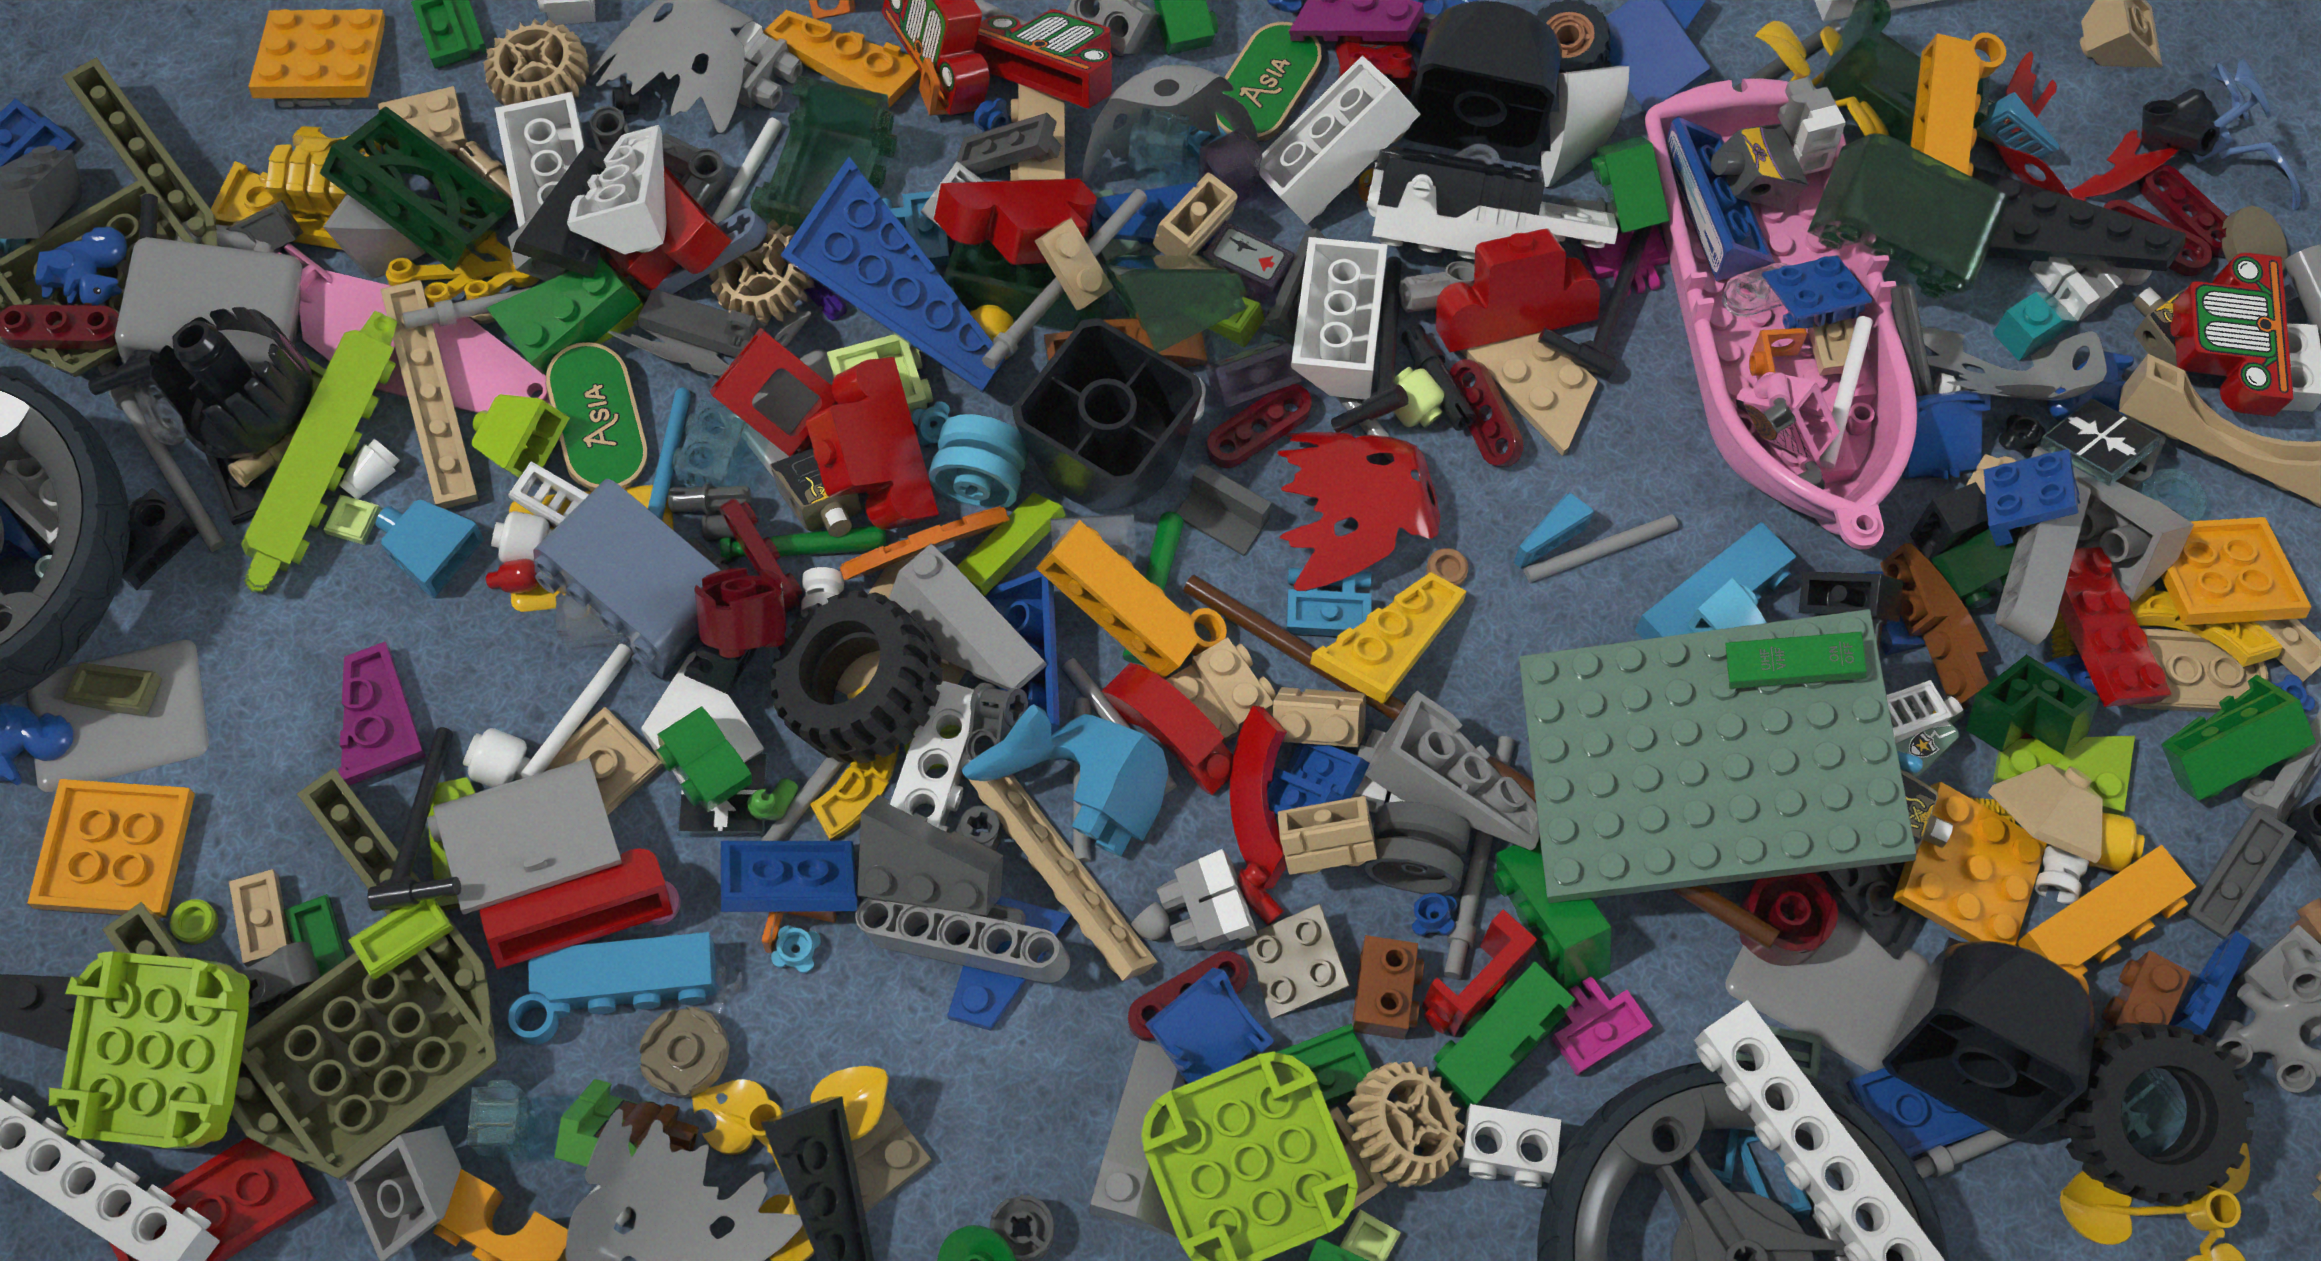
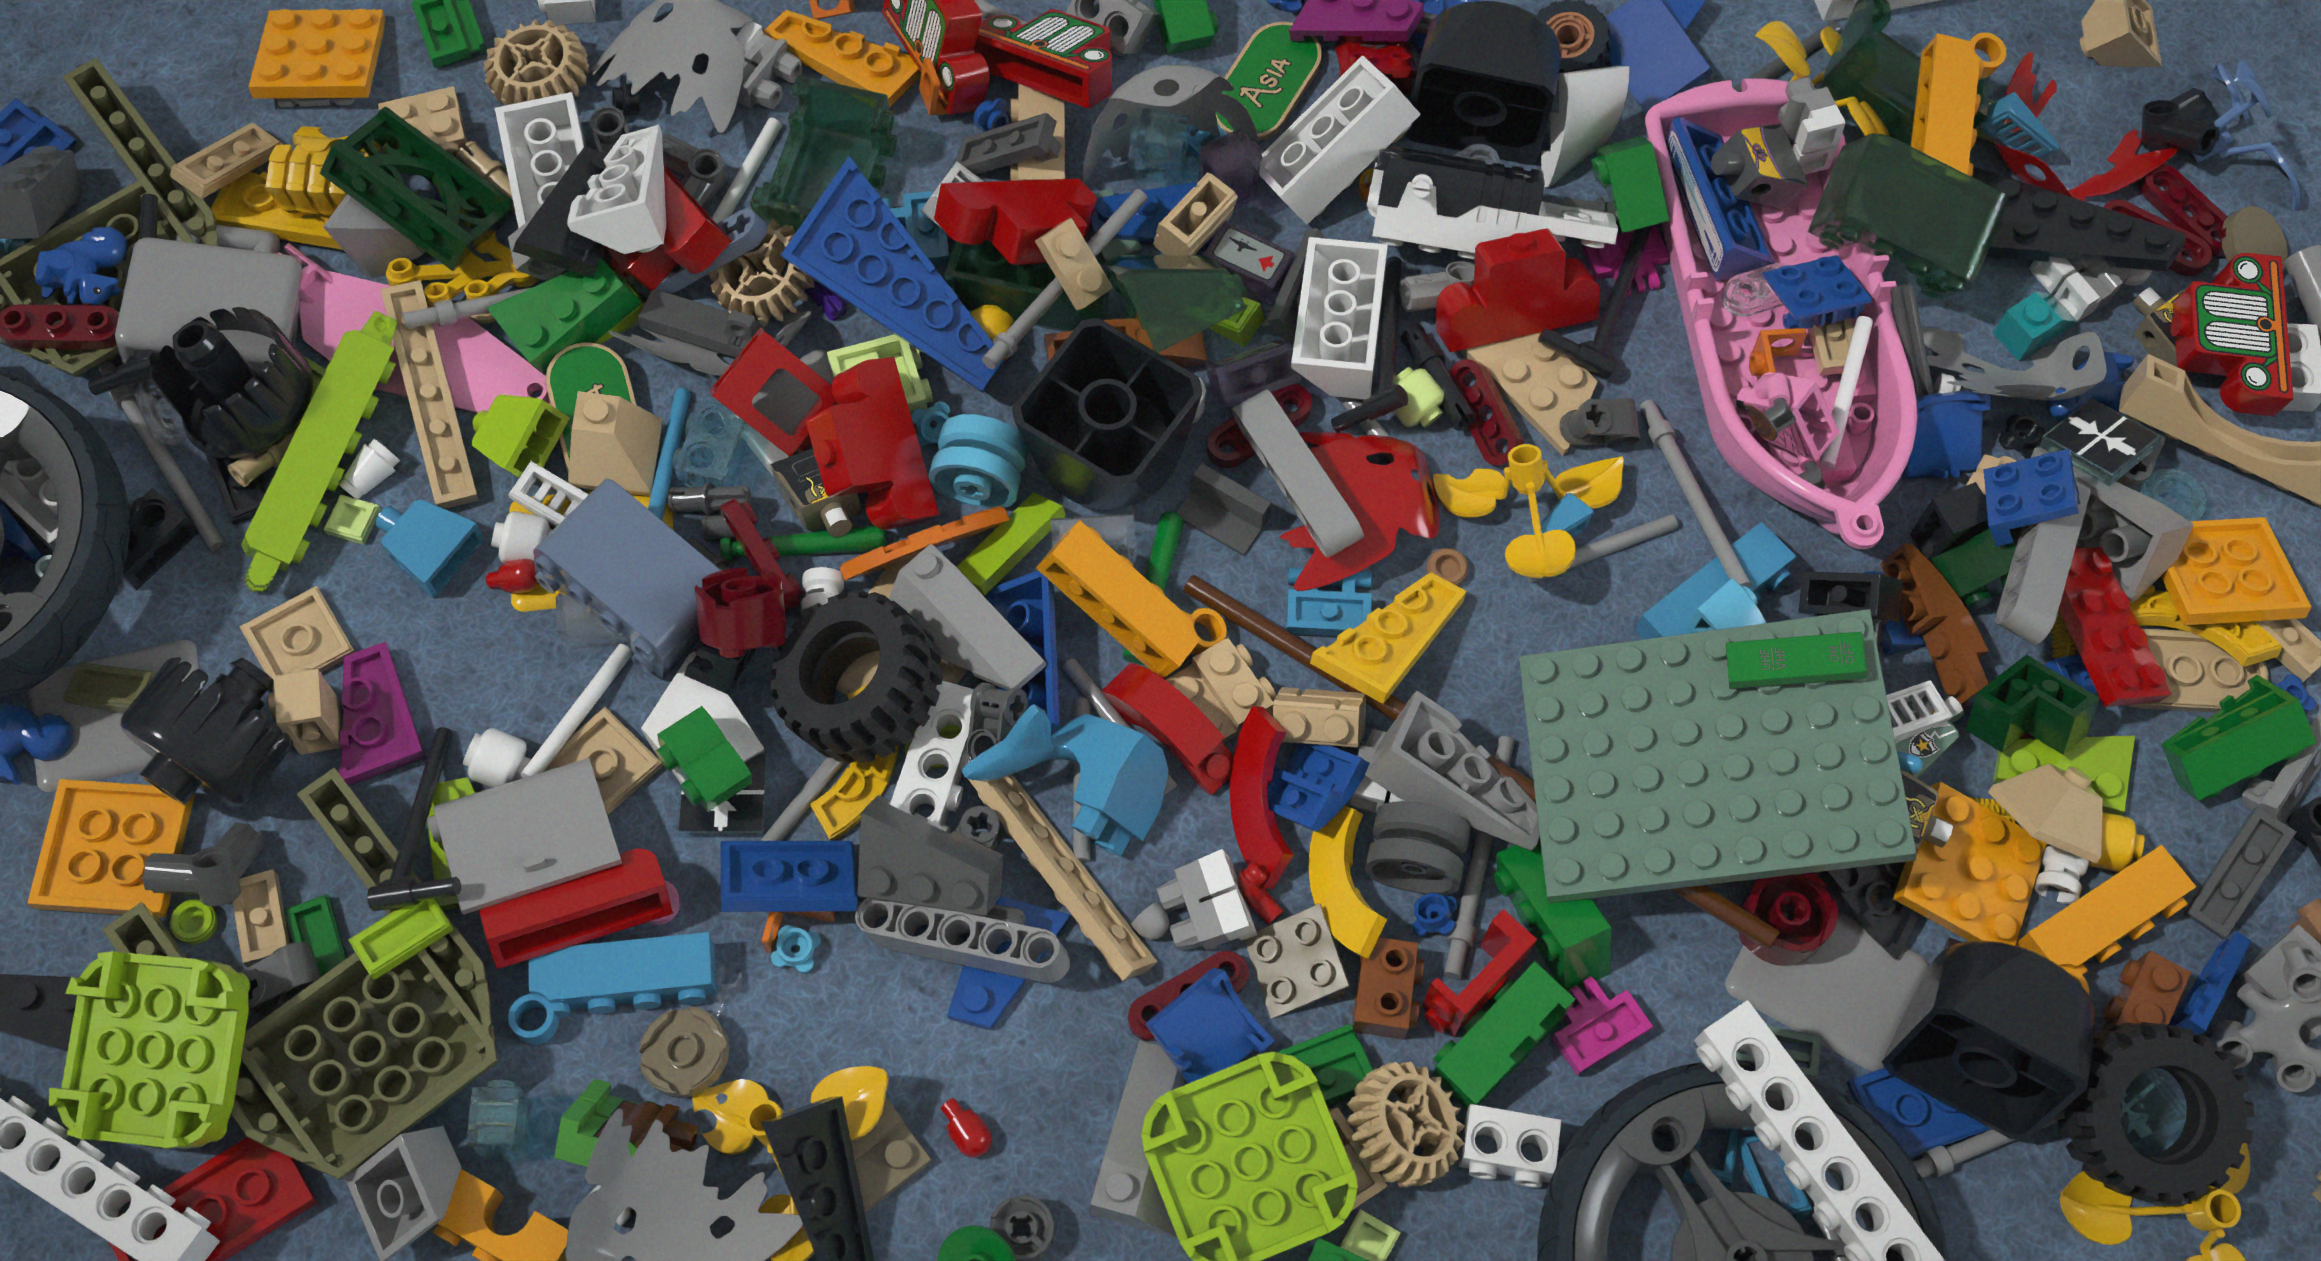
(206, 739): none -> black piece
(208, 873): none -> dark grey piece
(225, 160): none -> tan tile
(271, 225): dark grey piece -> none
(298, 636): none -> tan tile
(307, 710): none -> tan brick
(613, 443): none -> tan slope
(773, 805): bright green arm -> none
(966, 1129): none -> red cylinder
(1297, 473): none -> light grey beam
(1327, 835): tan brick -> none
(1332, 886): none -> yellow tile
(1540, 553): none -> yellow plant
(1601, 423): none -> dark grey piece
(1664, 437): none -> light grey bar

